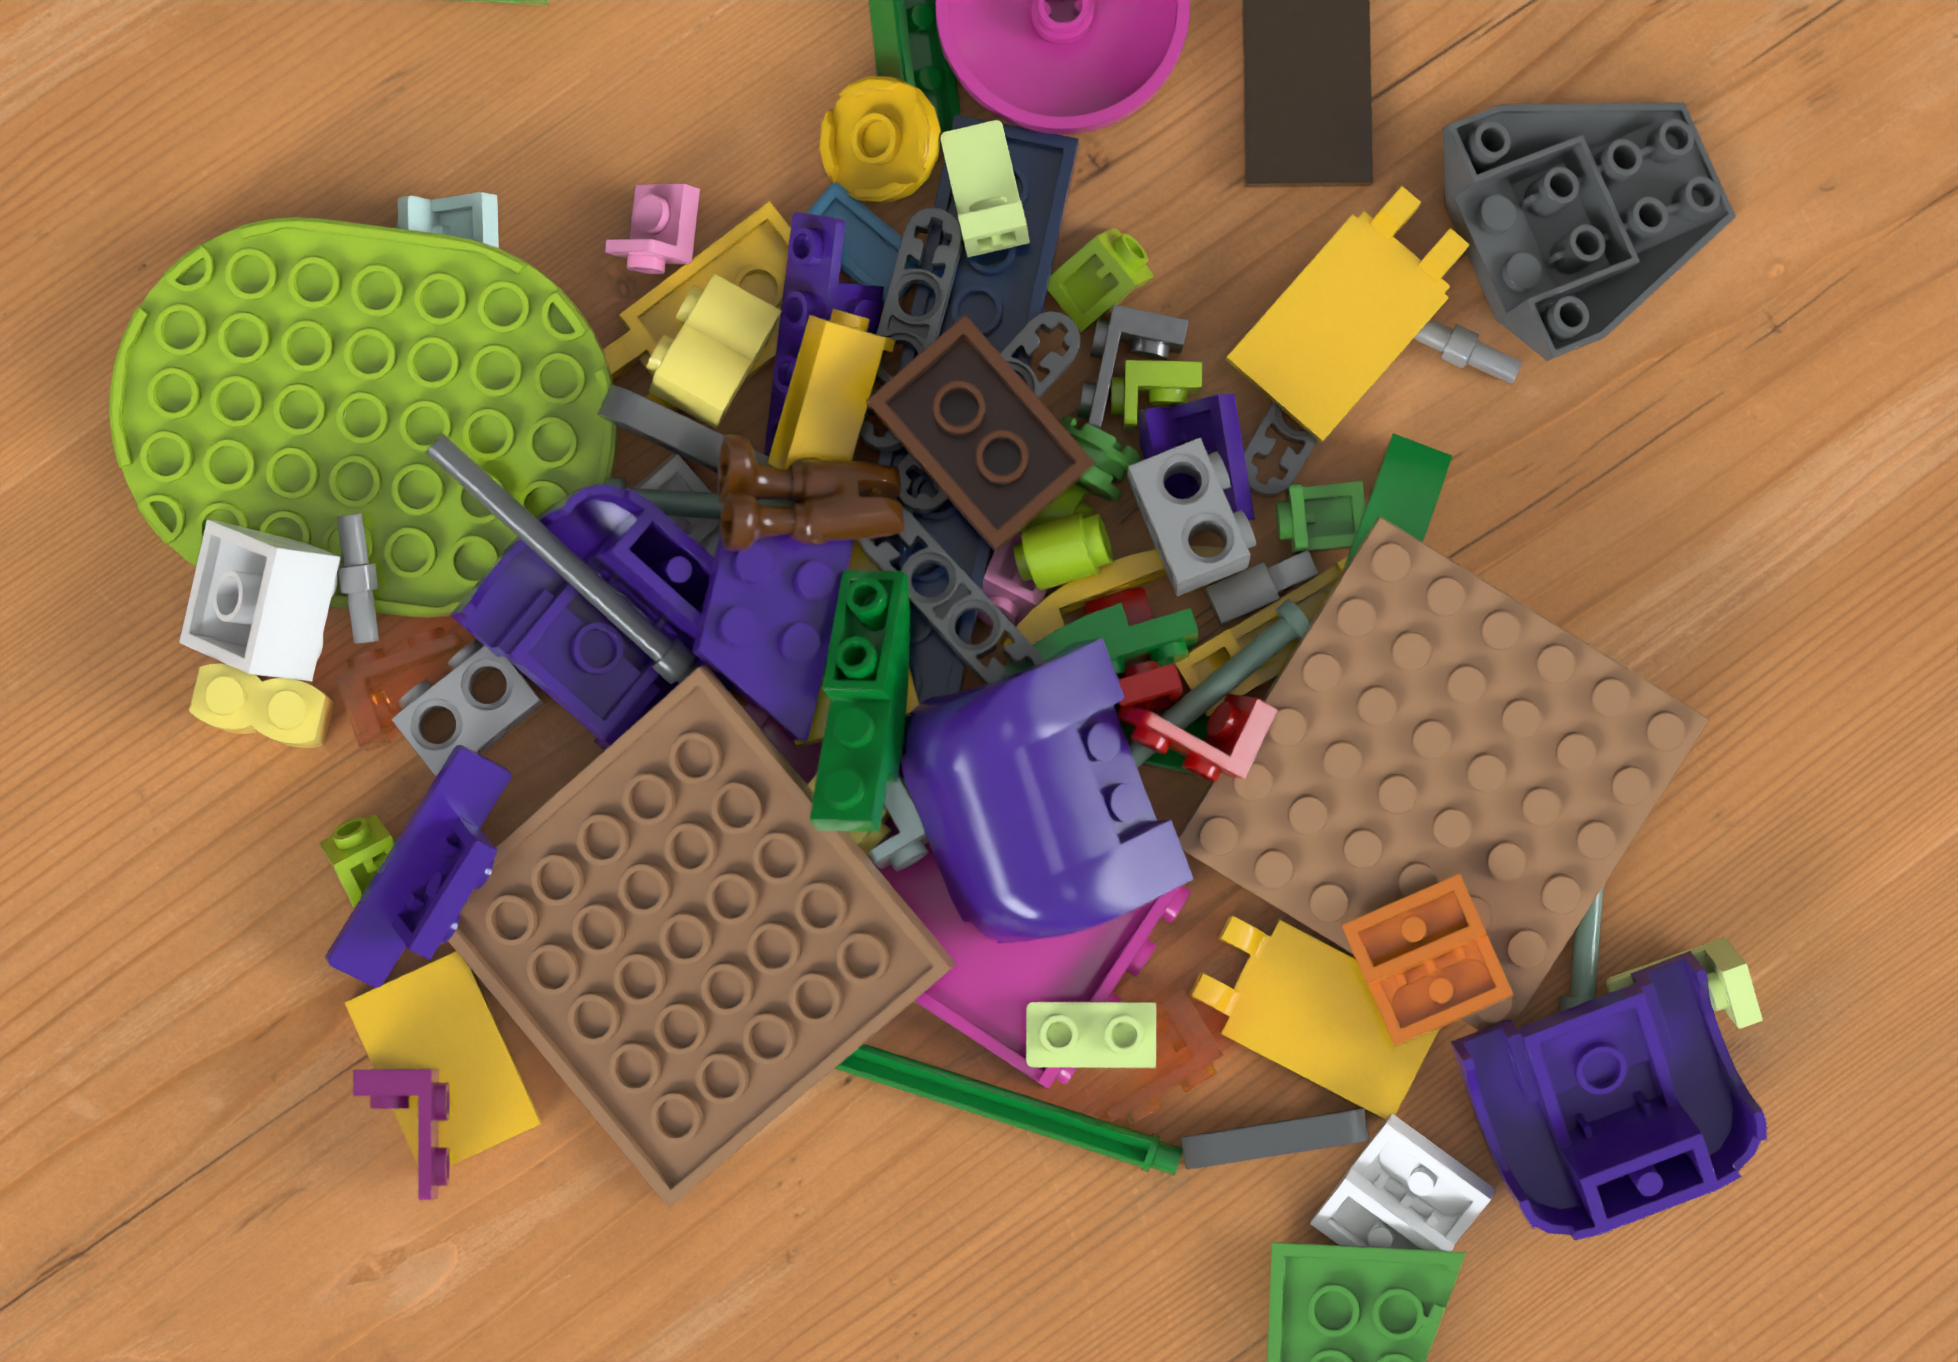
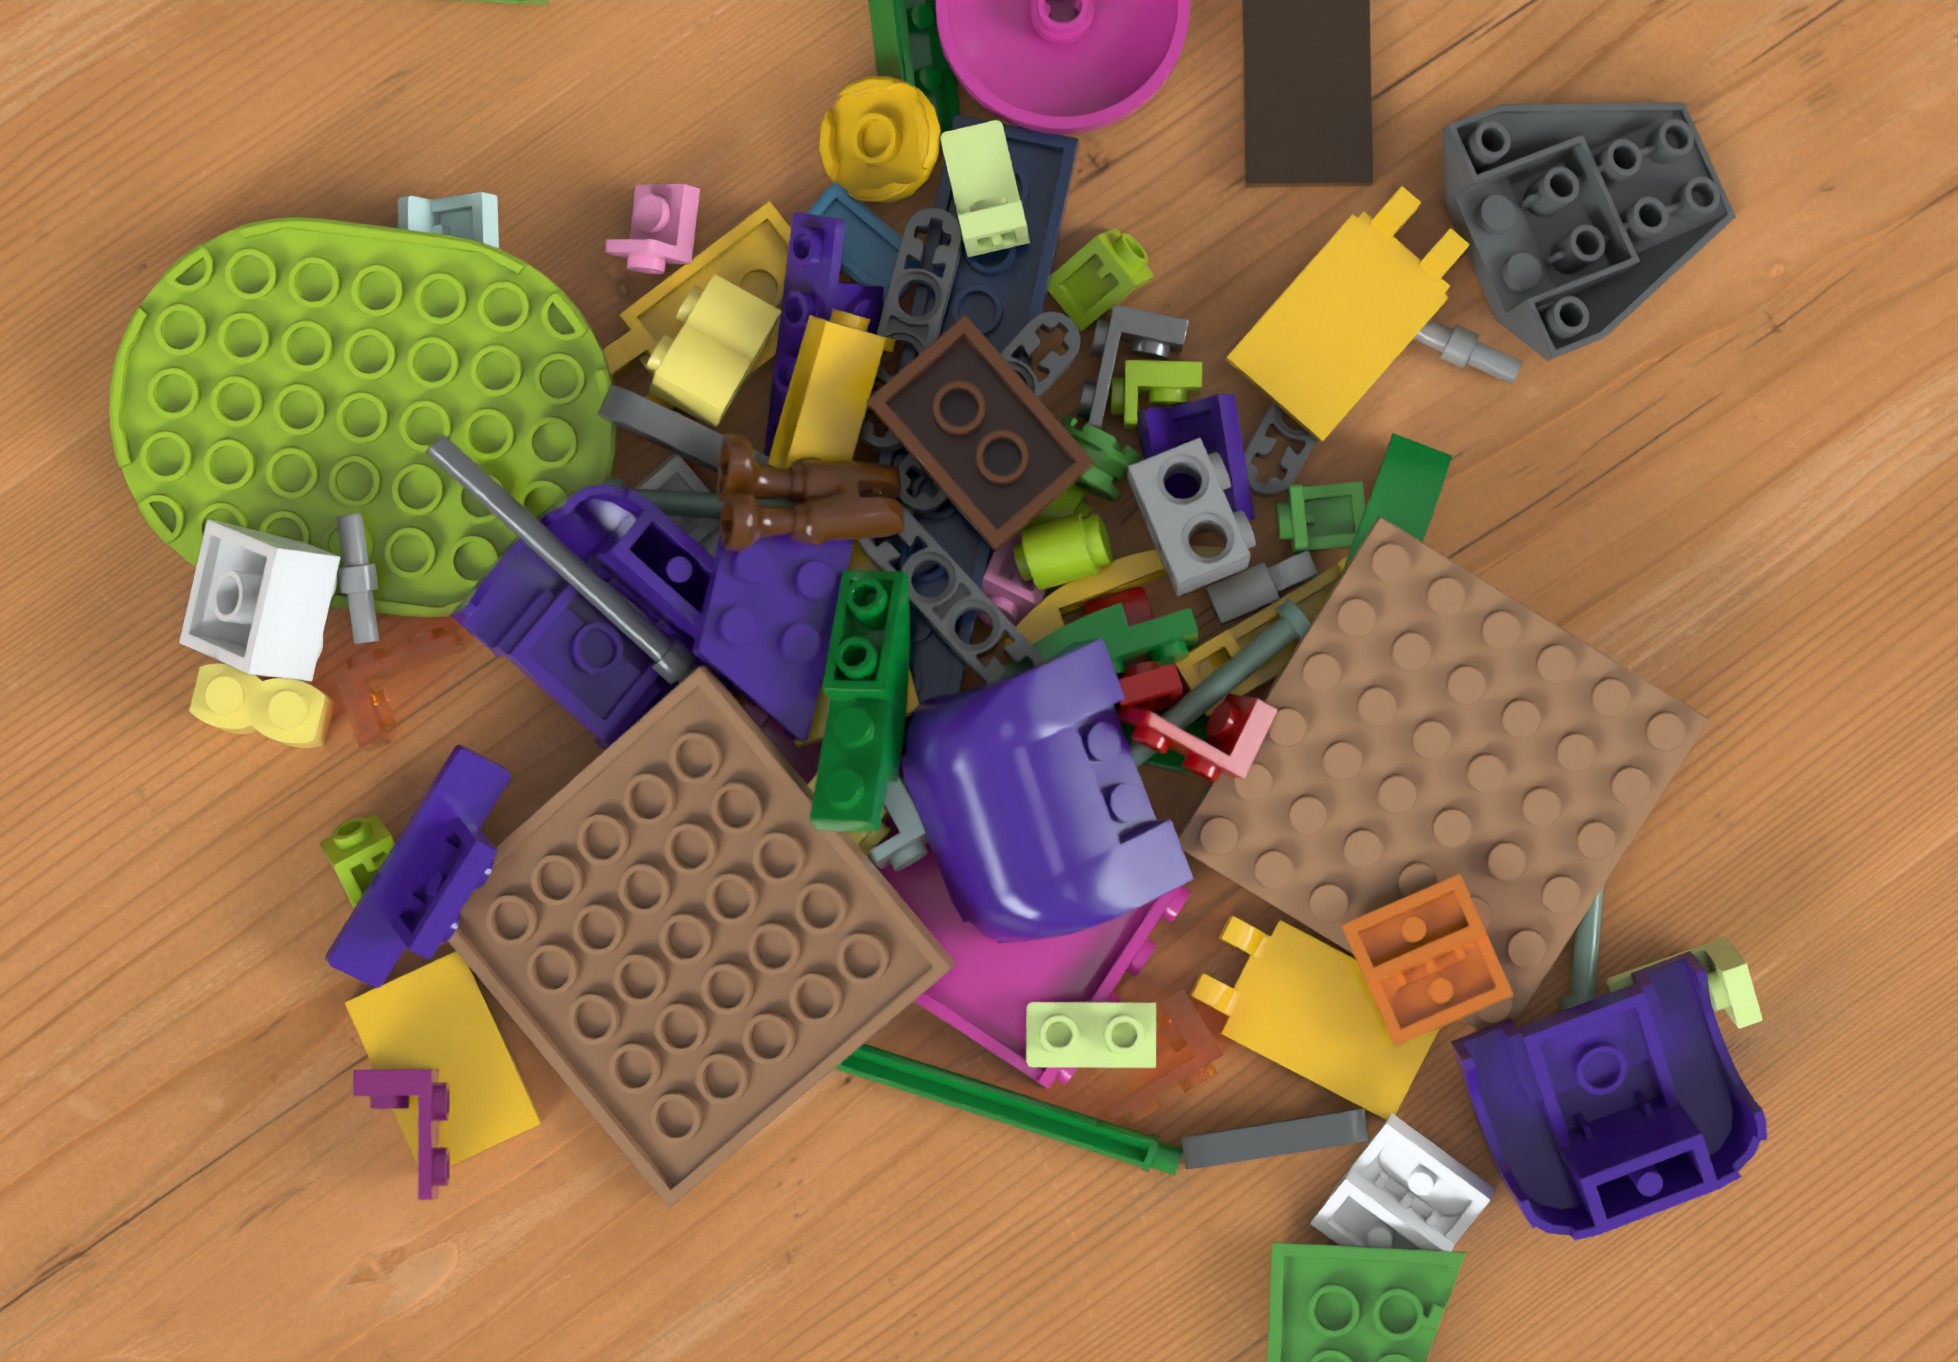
(476, 723): light grey brick -> none

